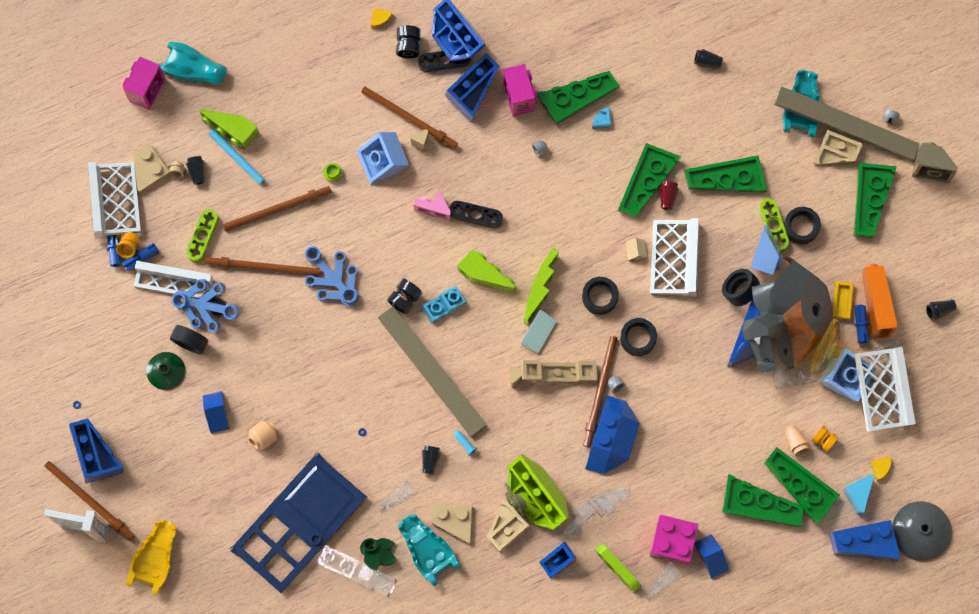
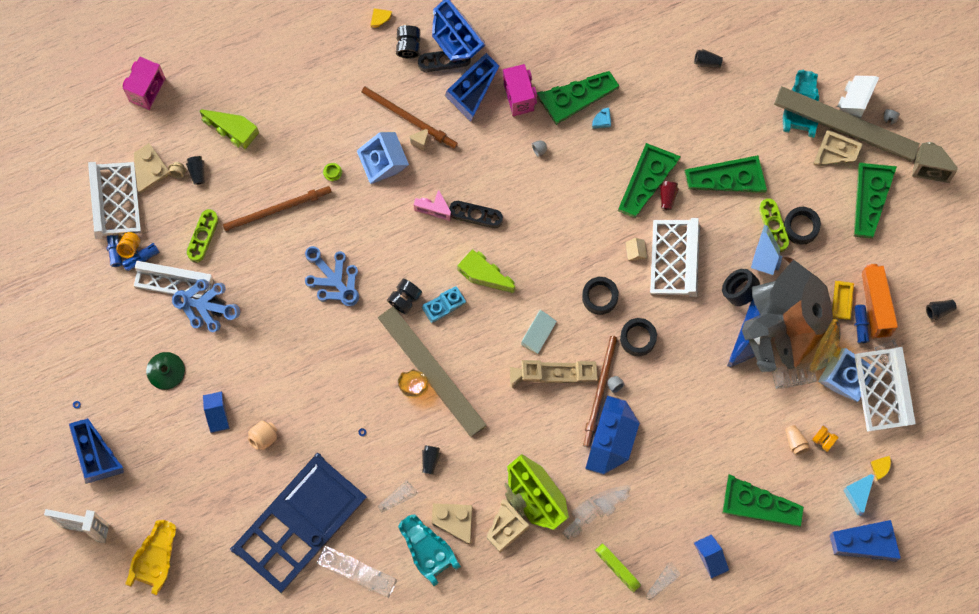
(117, 524): dark orange bar -> none
(189, 339): black tyre -> none
(190, 65): teal animal -> none
(226, 262): dark orange bar -> none
(237, 157): medium azure bar -> none
(379, 552): dark green plate -> none
(413, 384): none -> clear yellow hair
(464, 442): medium azure piece -> none
(539, 291): lime slope -> none
(558, 560): blue slope -> none
(674, 540): dark pink brick -> none
(805, 487): green wing -> none
(858, 95): none -> white slope
(911, 538): dark grey dish -> none

